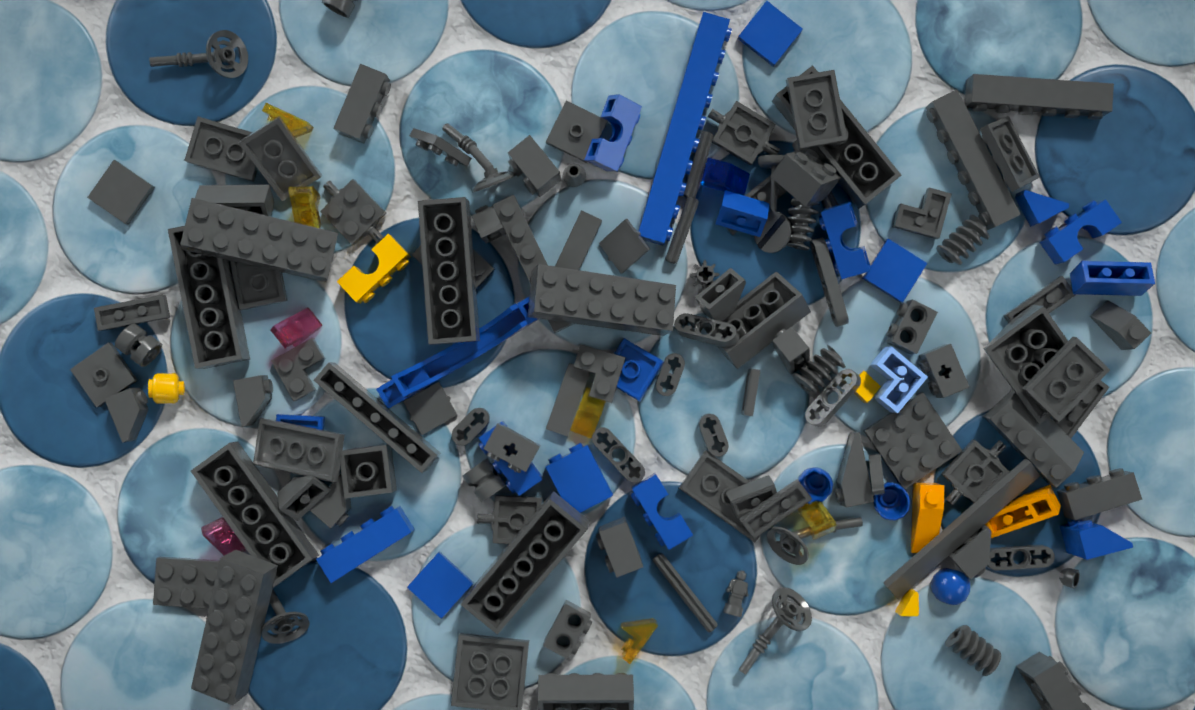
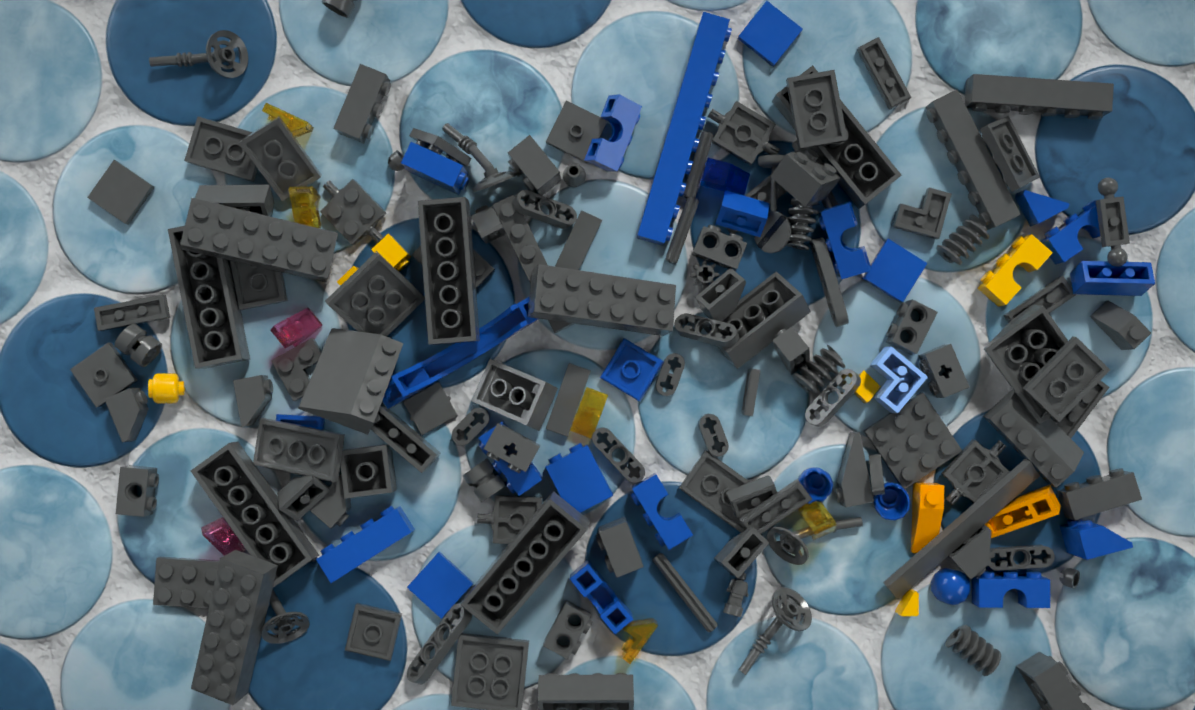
(127, 499): none -> dark grey brick
(351, 378): none -> dark grey slope
(373, 631): none -> dark grey tile
(375, 297): none -> dark grey plate
(395, 161): none -> dark grey hinge
(422, 666): none -> dark grey beam
(435, 168): none -> blue brick
(514, 394): none -> dark grey slope
(534, 210): none -> dark grey beam
(602, 596): none -> blue arch
(606, 368): dark grey plate -> none
(624, 246): dark grey piece -> none
(717, 254): none -> dark grey brick
(741, 551): none -> dark grey slope
(884, 73): none -> dark grey tile
(990, 589): none -> blue arch
(999, 283): none -> yellow arch
(1112, 222): none -> dark grey plate

